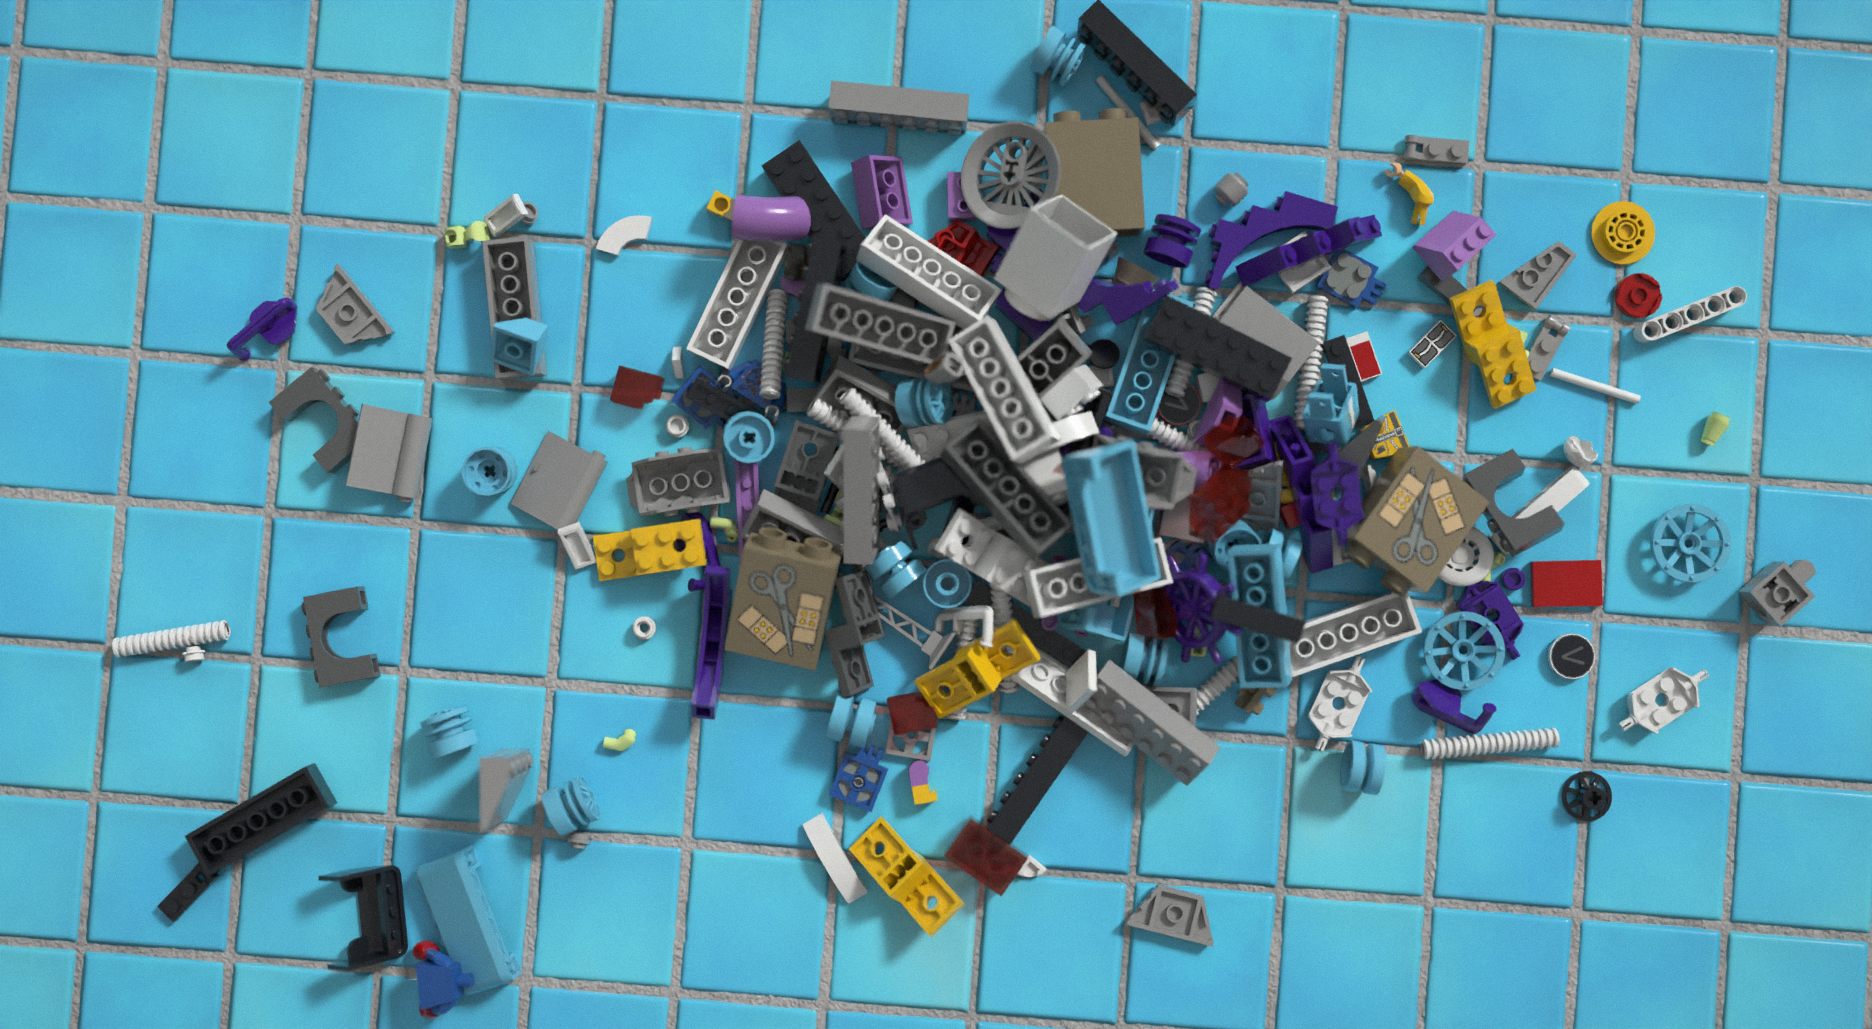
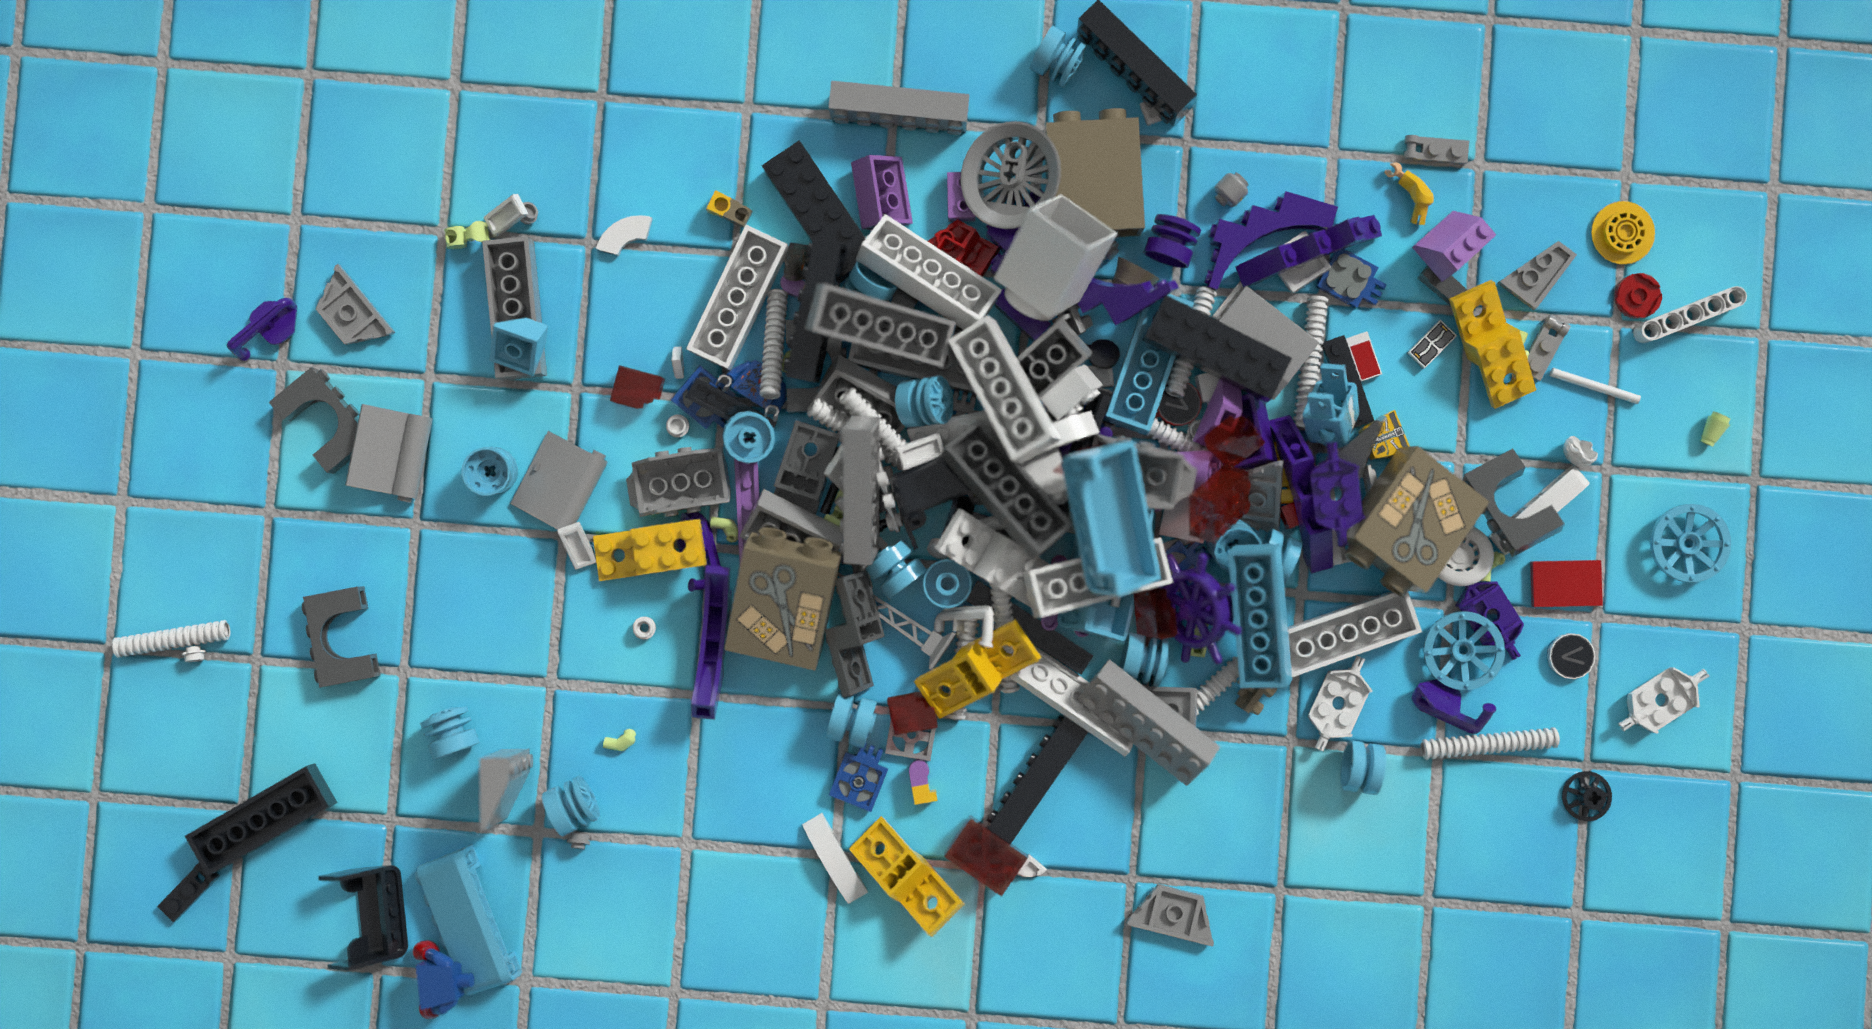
(770, 218): medium lavender brick -> none
(919, 451): none -> white tile
(945, 368): light grey rock -> none
(1081, 681): white tile -> none
(1120, 103): white bar -> none
(1257, 618): black tile -> none
(1512, 579): dark purple tile -> none
(1779, 591): light grey brick -> none

